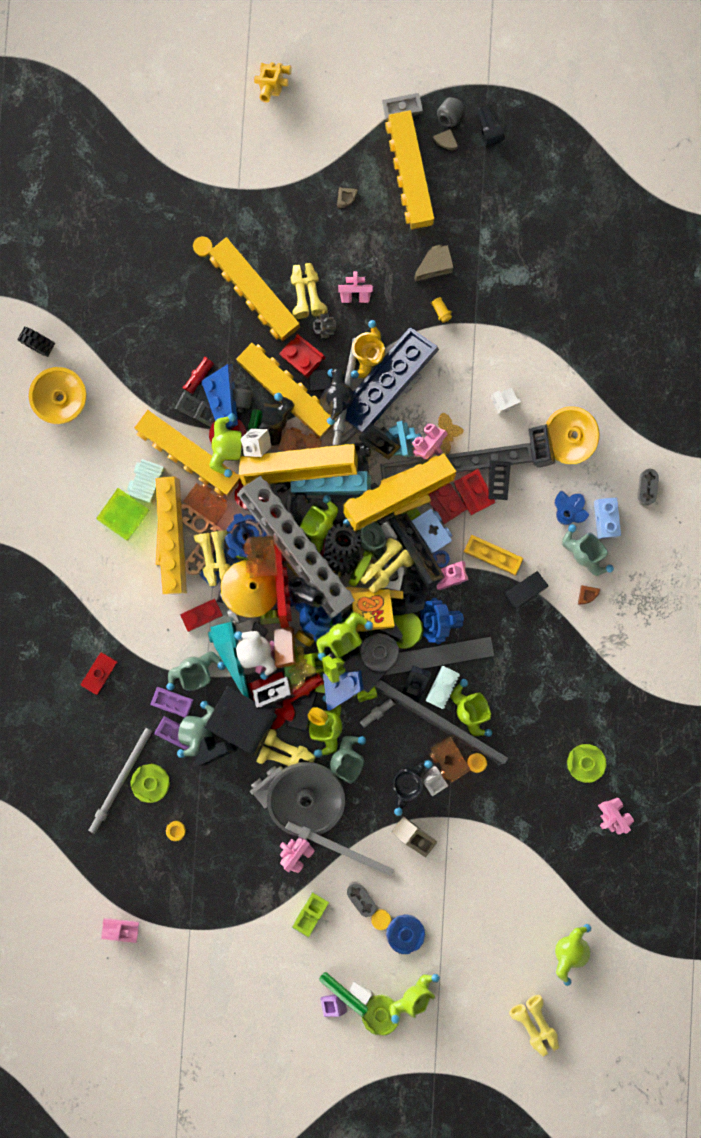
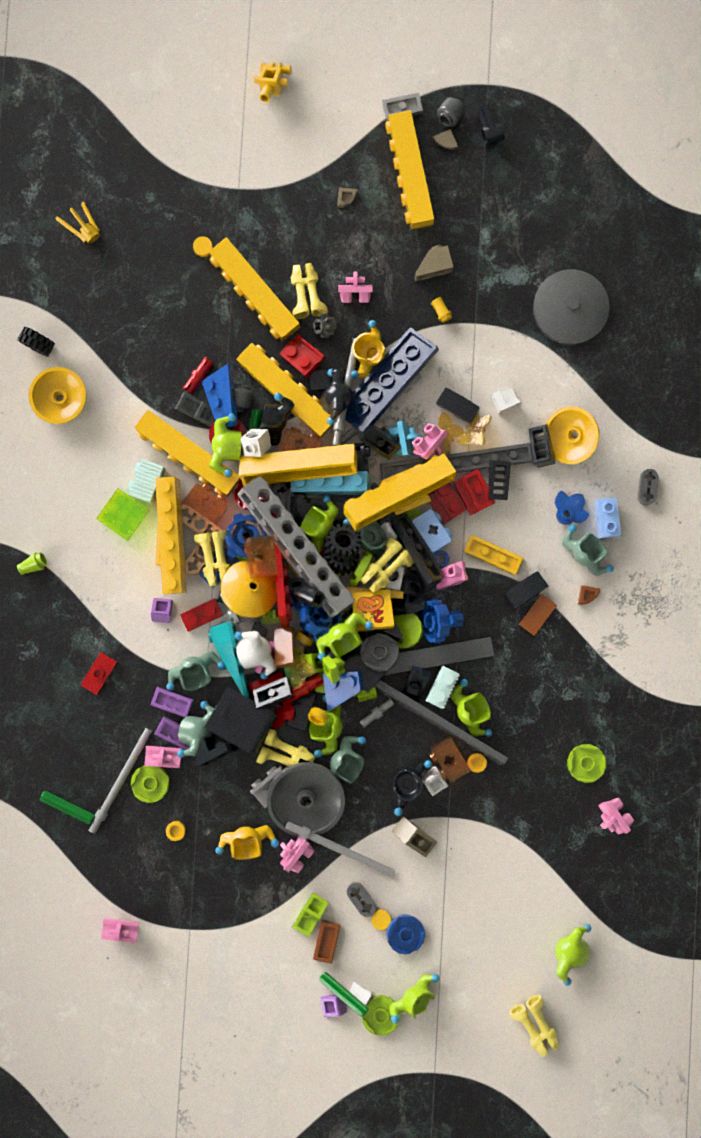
(33, 563): none -> lime cone
(67, 807): none -> green axle
(88, 232): none -> yellow plant
(161, 610): none -> medium lavender slope
(162, 757): none -> bright pink hips
(246, 841): none -> yellow piece
(326, 941): none -> dark orange tile
(458, 405): none -> black slope
(475, 431): none -> clear yellow piece
(537, 614): none -> dark orange tile
(571, 307): none -> dark grey dish

